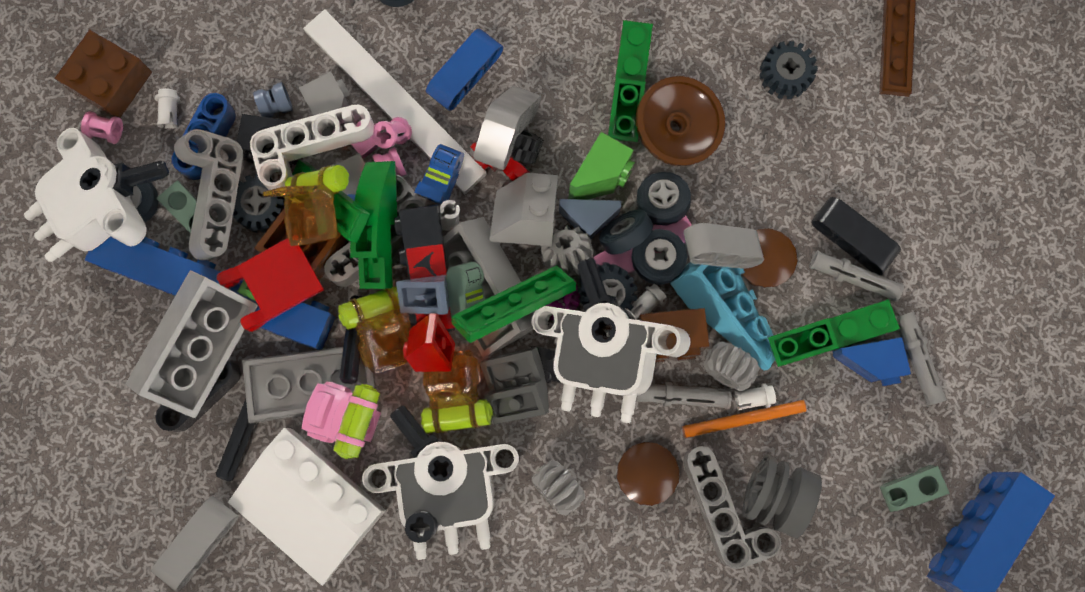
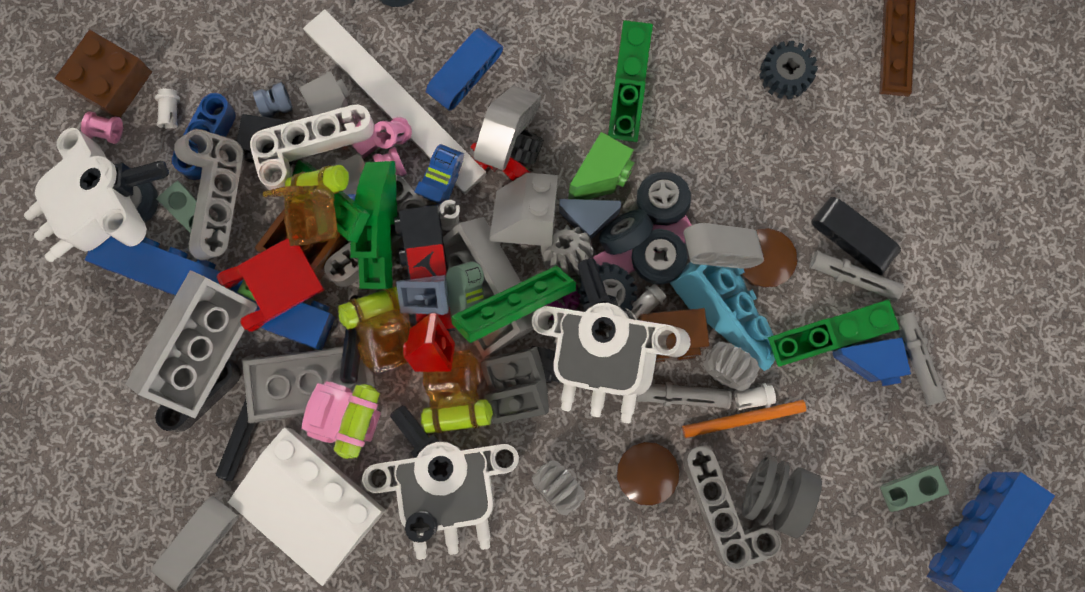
(247, 205): black wheel -> none
(692, 108): reddish brown dish -> none

